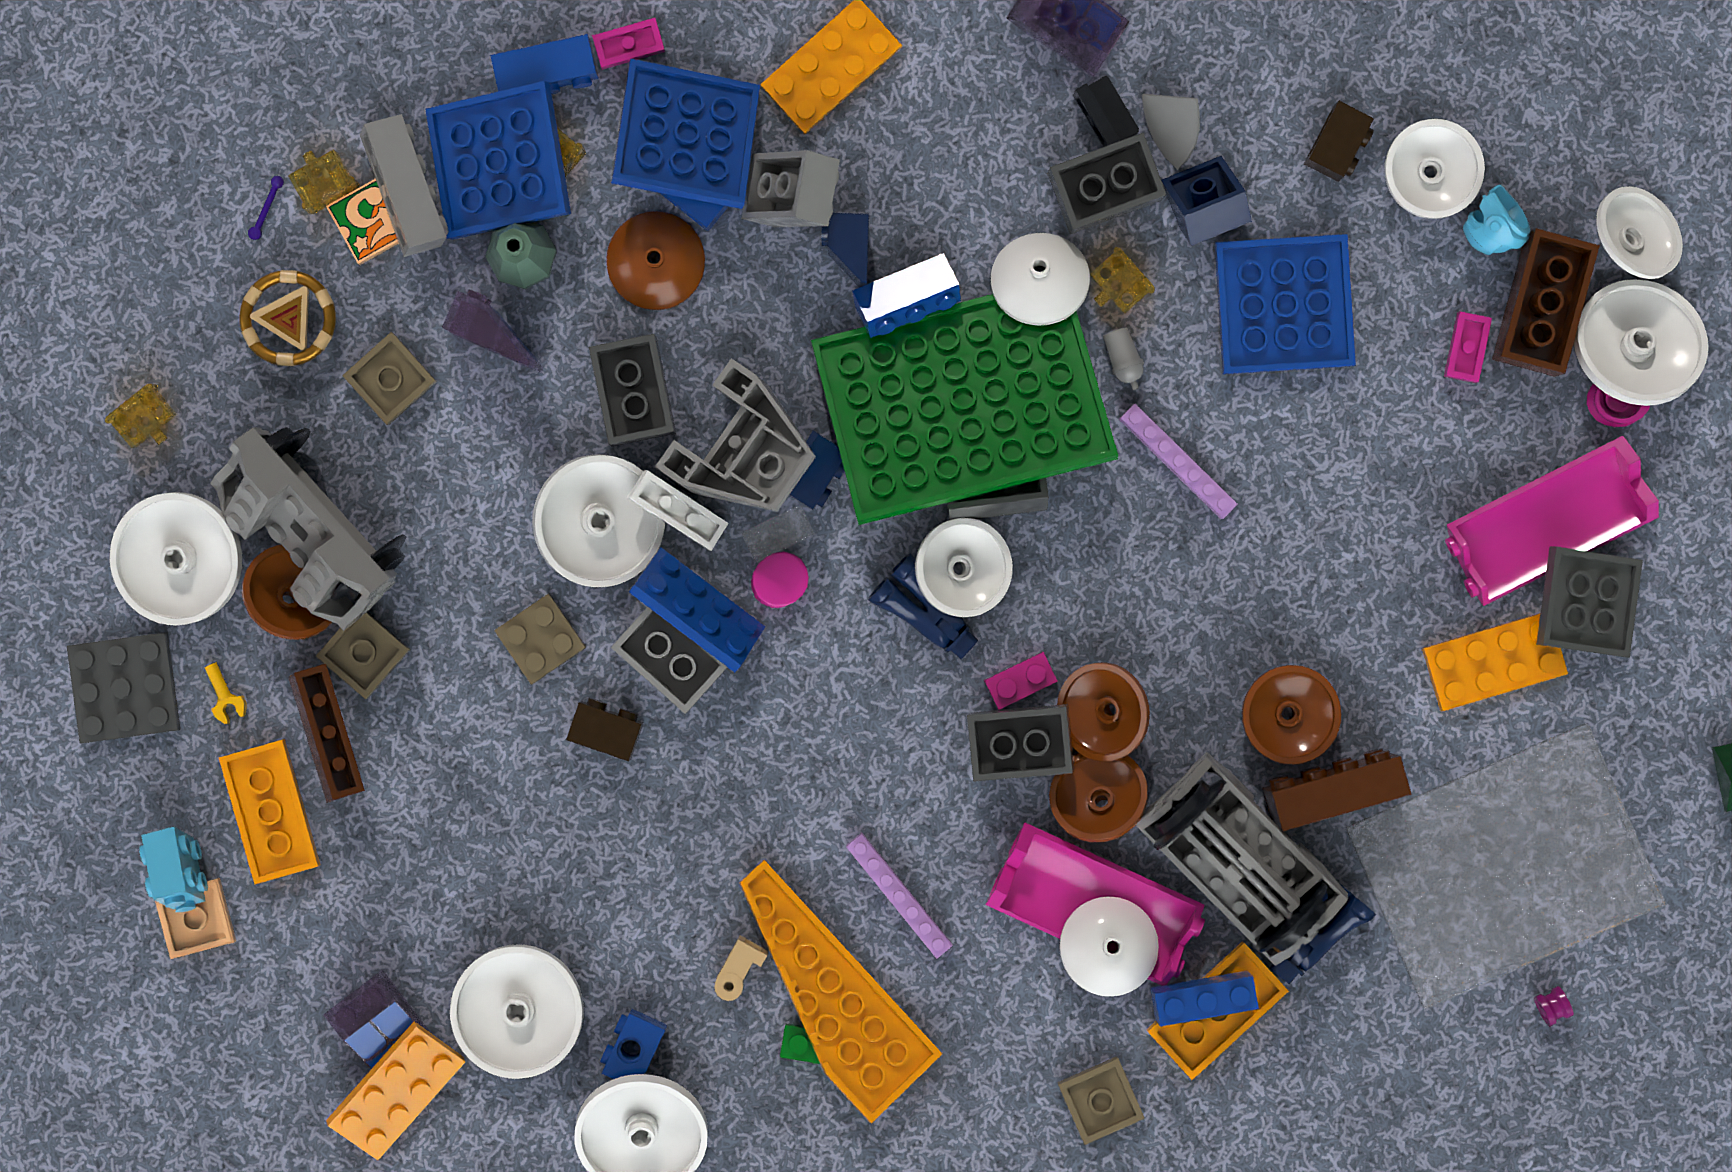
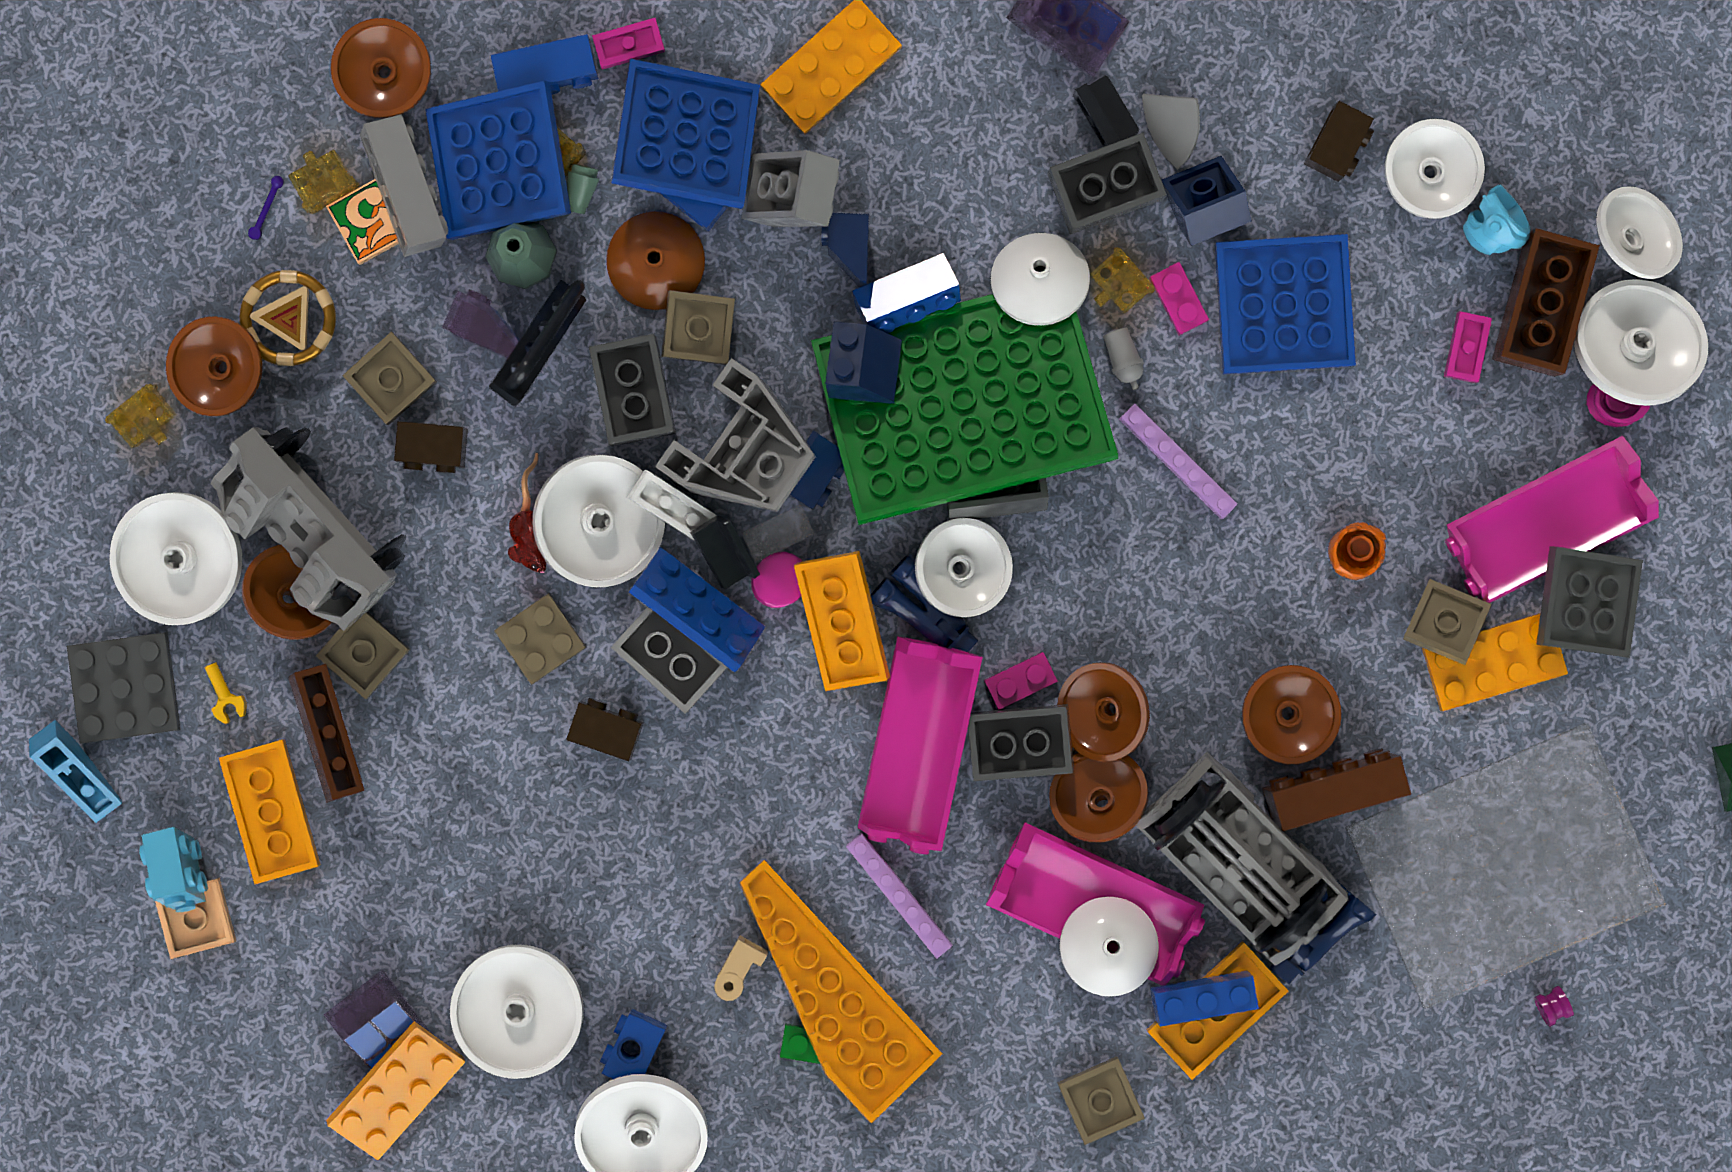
(73, 771): none -> dark azure slope
(195, 363): none -> dark orange dish
(365, 52): none -> dark orange dish
(430, 445): none -> dark brown brick
(521, 531): none -> clear red animal
(529, 364): none -> black piece
(581, 186): none -> sand green cone
(698, 327): none -> dark tan plate
(724, 551): none -> black panel
(842, 621): none -> light orange plate
(862, 363): none -> dark blue slope
(919, 744): none -> dark pink cylinder
(1179, 298): none -> dark pink plate
(1357, 550): none -> orange hair
(1447, 621): none -> dark tan plate

